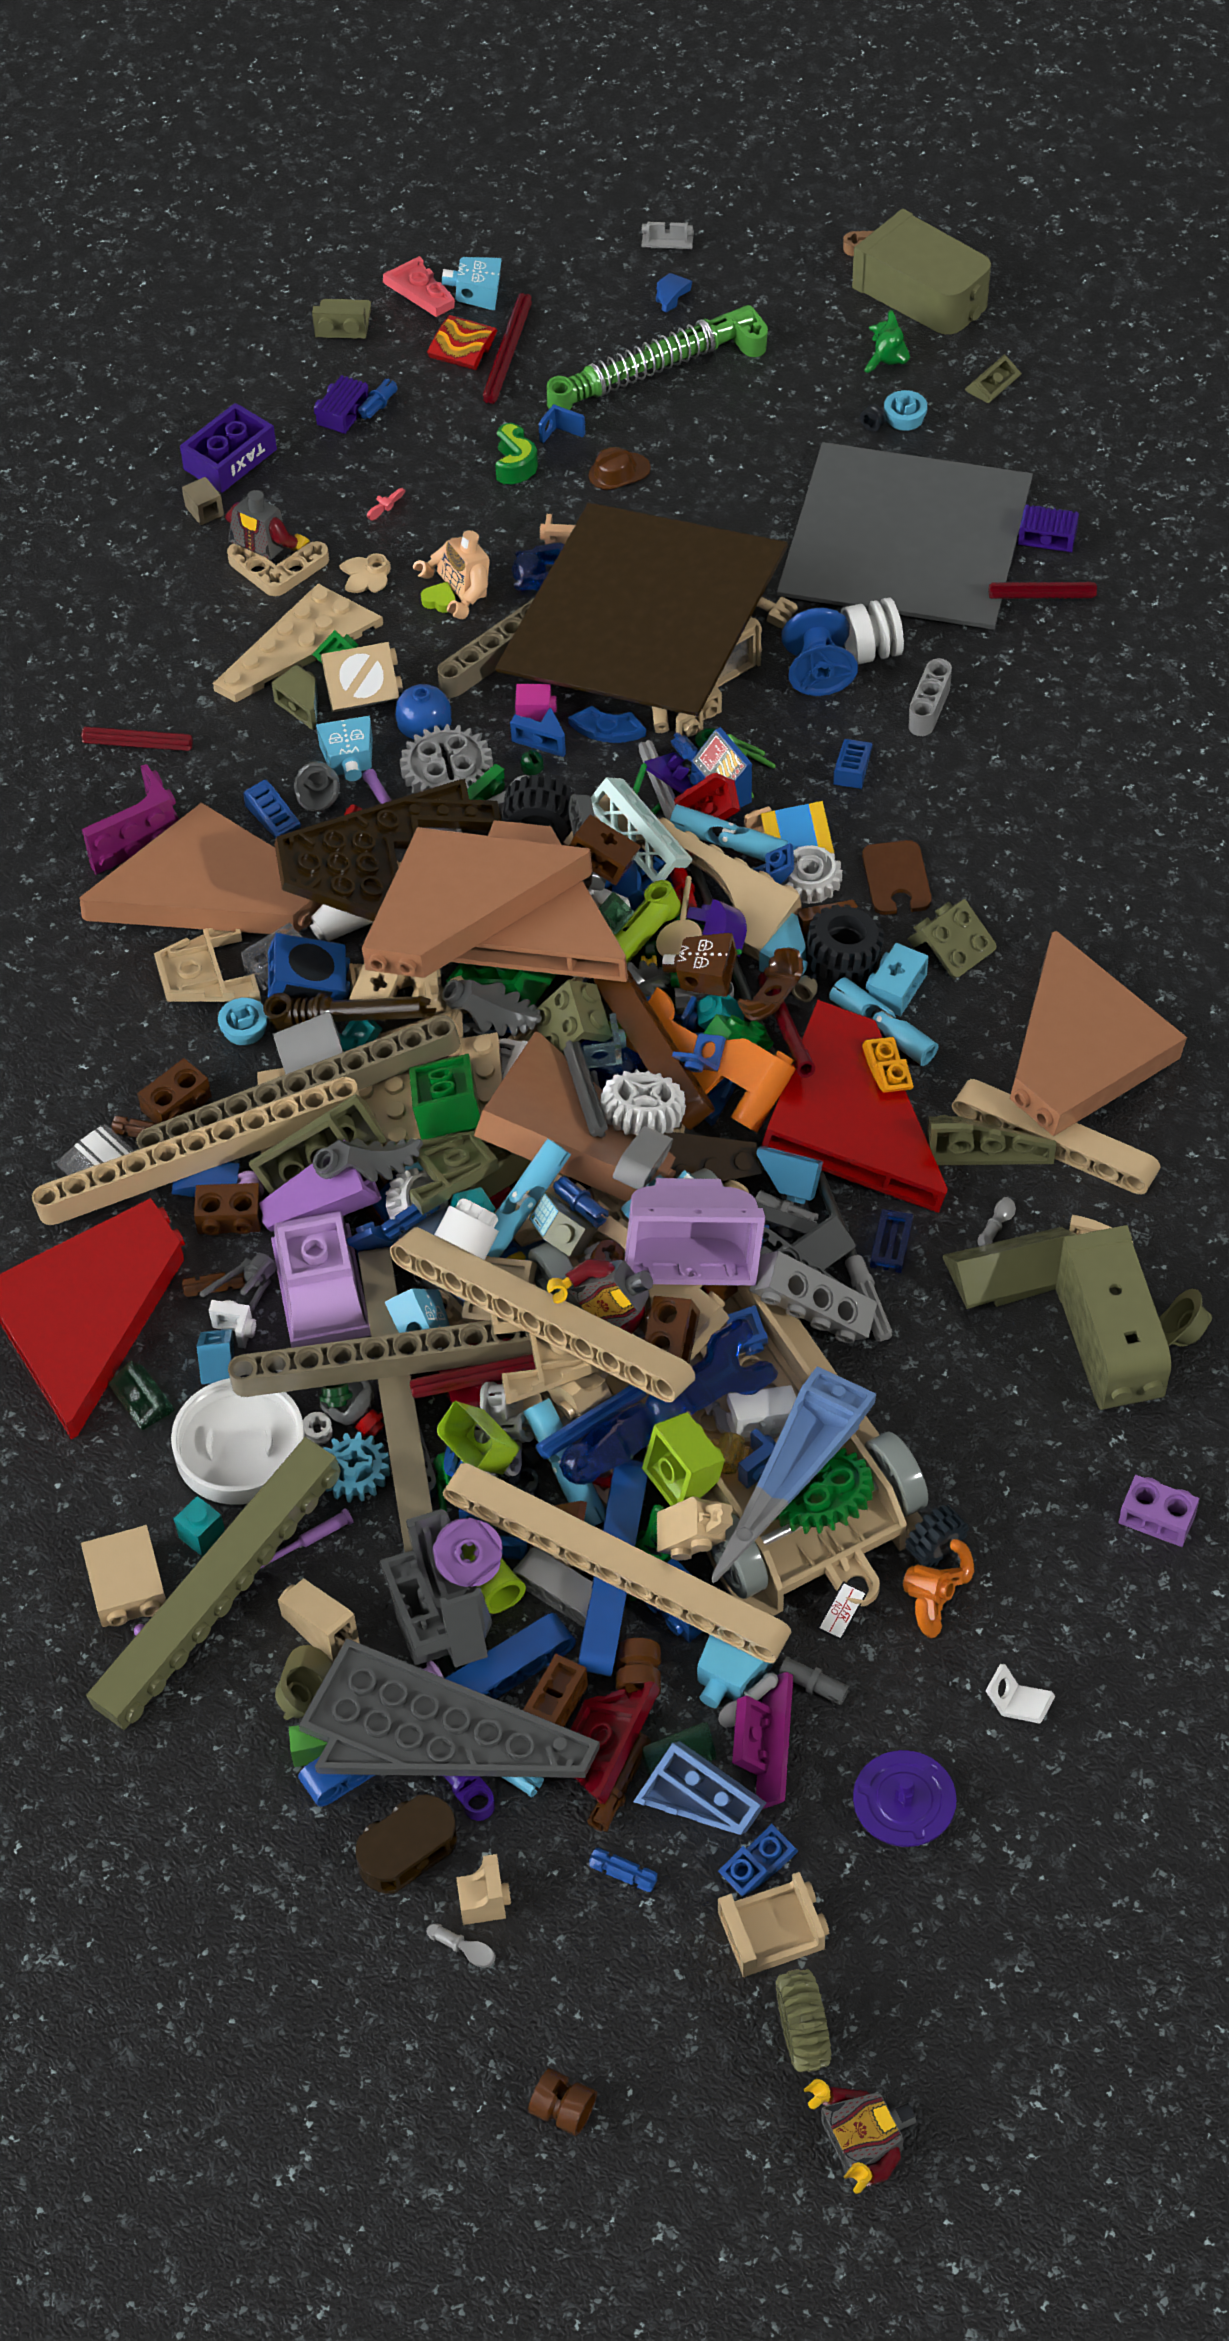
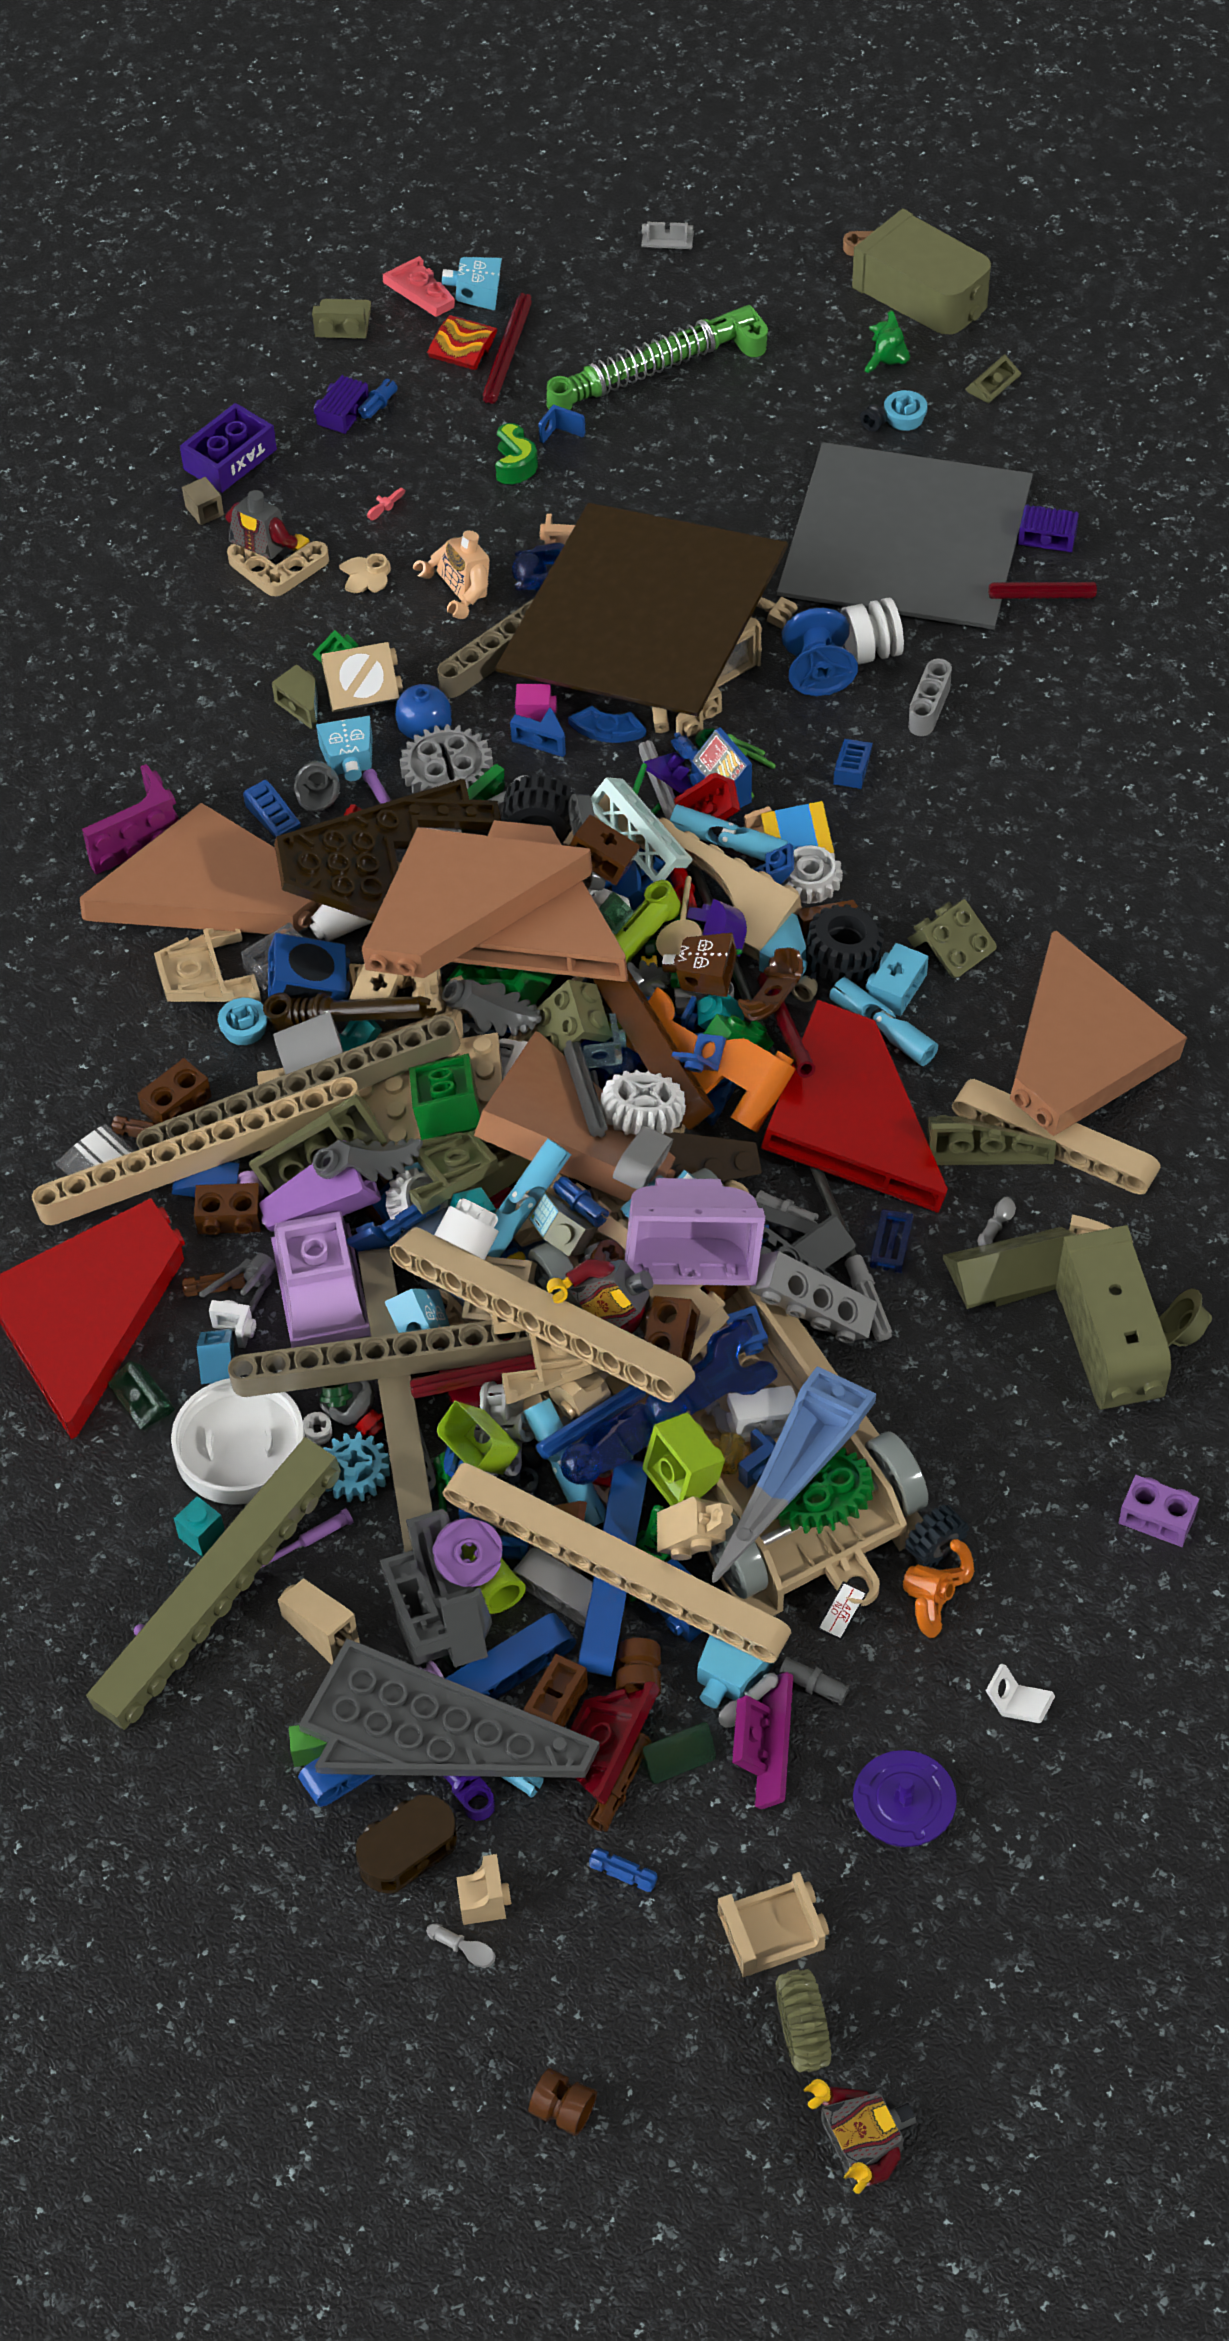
(124, 1576): tan panel -> none
(137, 738): dark red axle -> none
(295, 640): tan wing -> none
(301, 1679): olive piece -> none
(437, 597): lime tile -> none
(527, 764): dark green hinge -> none
(617, 468): reddish brown piece -> none
(669, 290): blue slope -> none
(699, 1791): medium blue wedge -> none
(757, 1862): blue slope -> none
(791, 1173): dark azure slope -> none
(886, 1066): light orange slope -> none
(893, 870): reddish brown piece -> none

